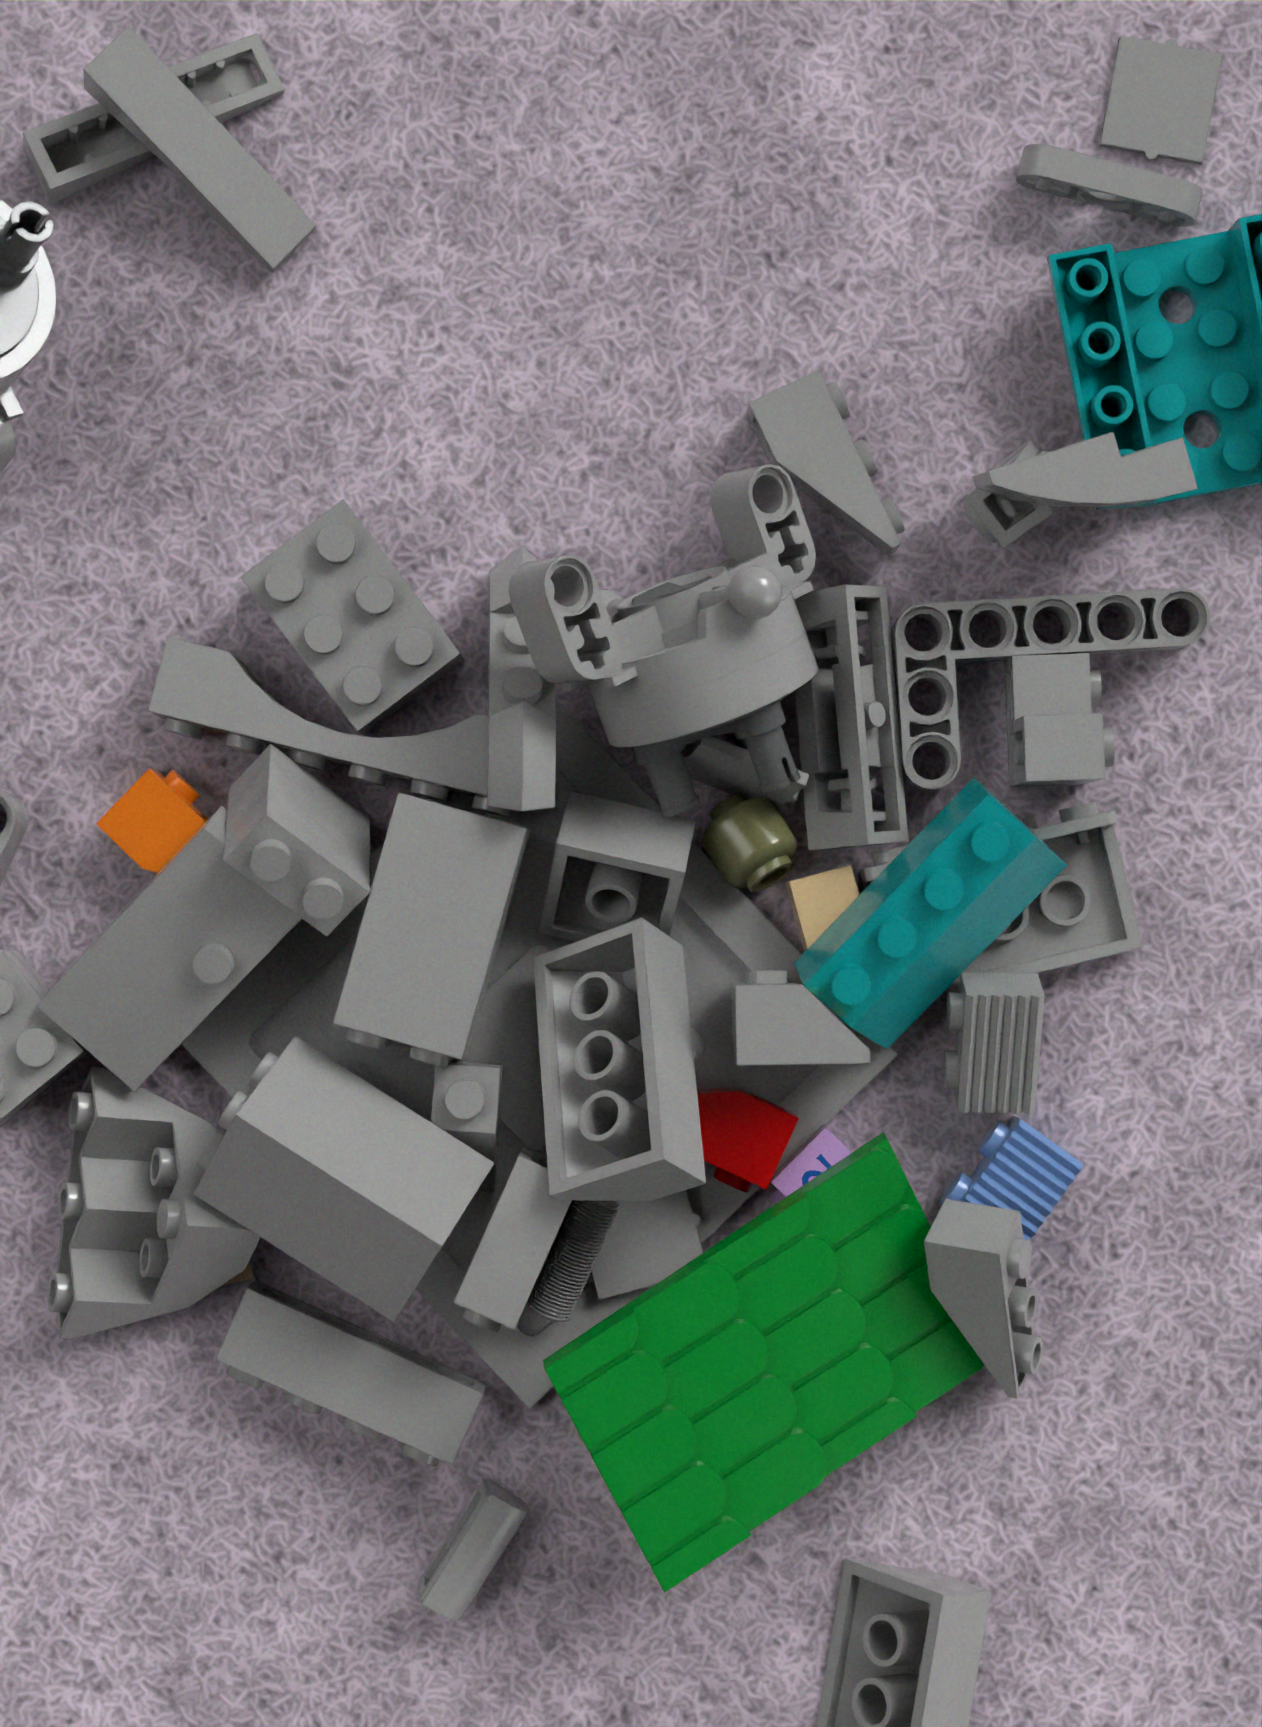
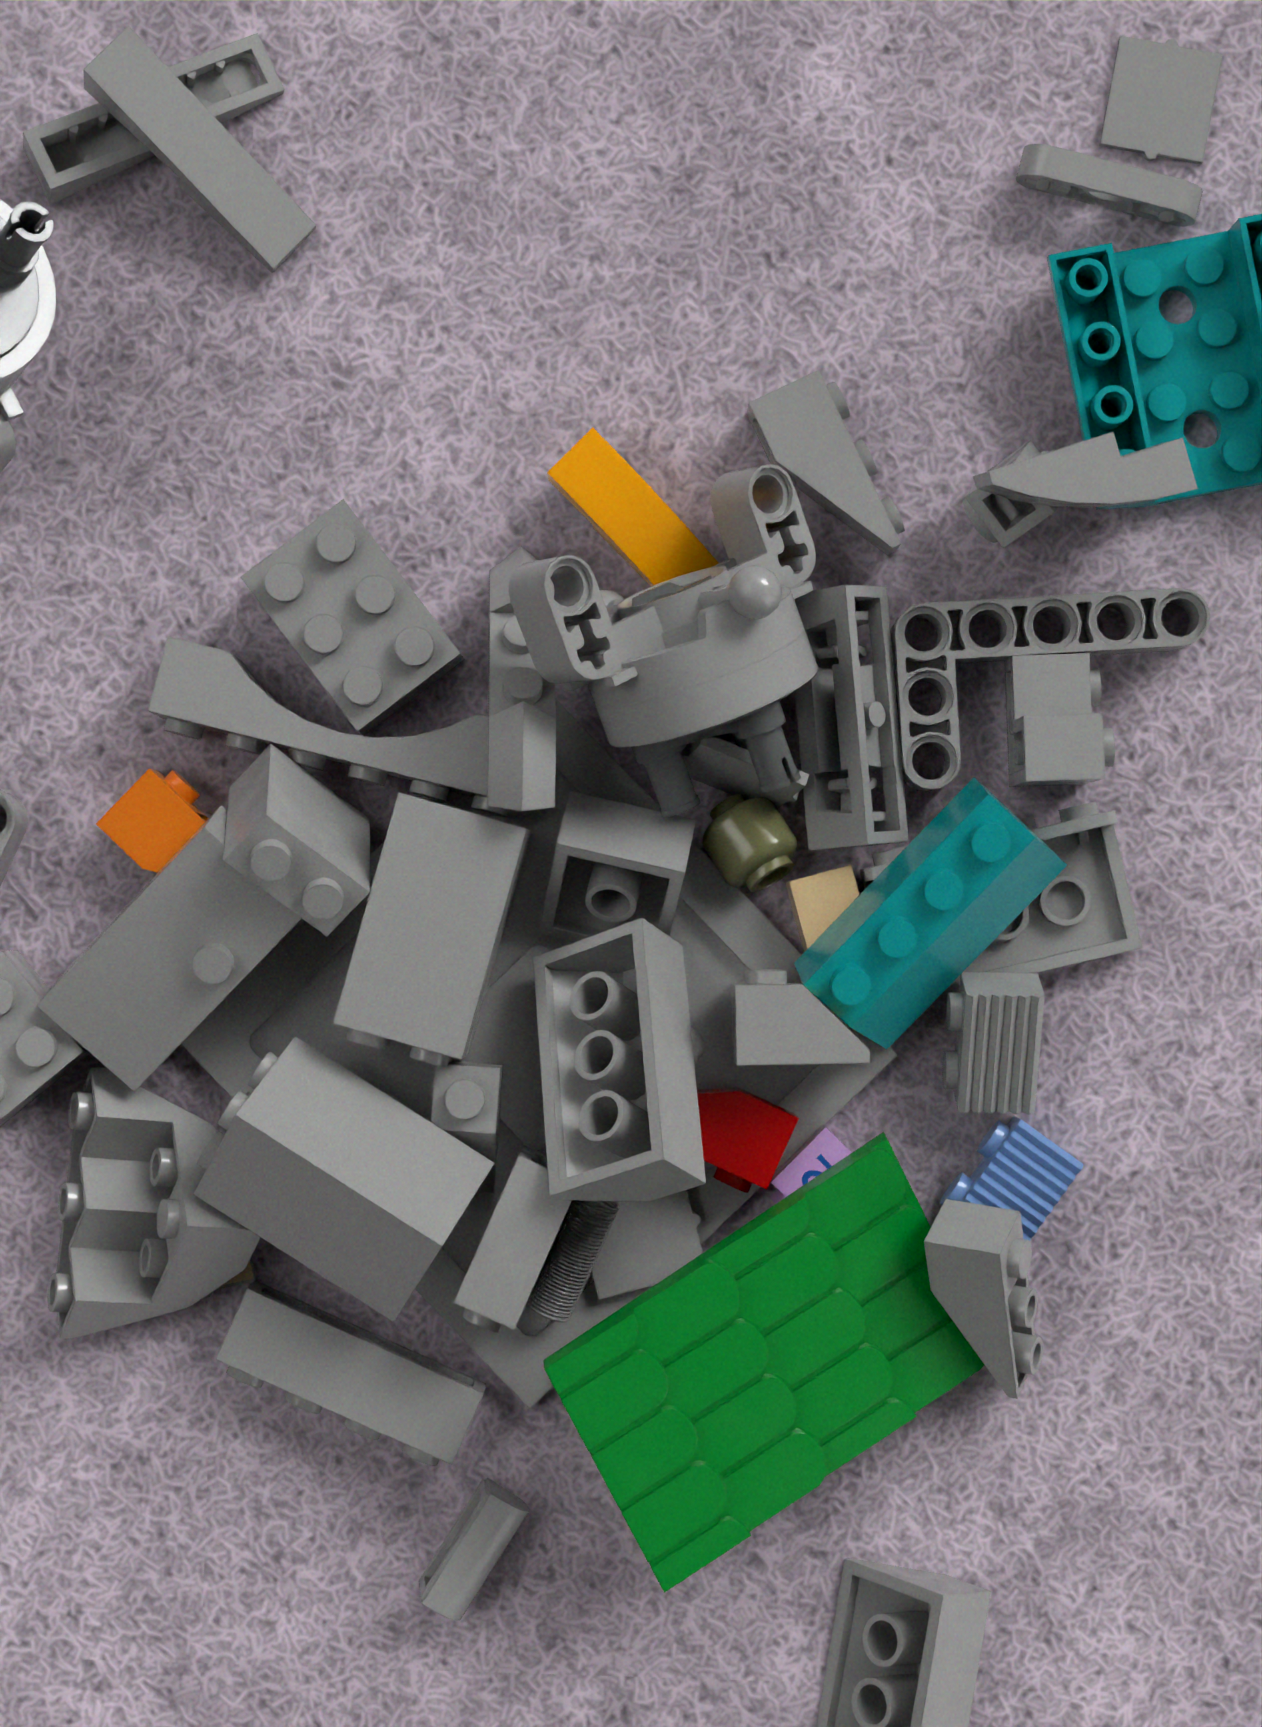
(627, 511): none -> light orange slope

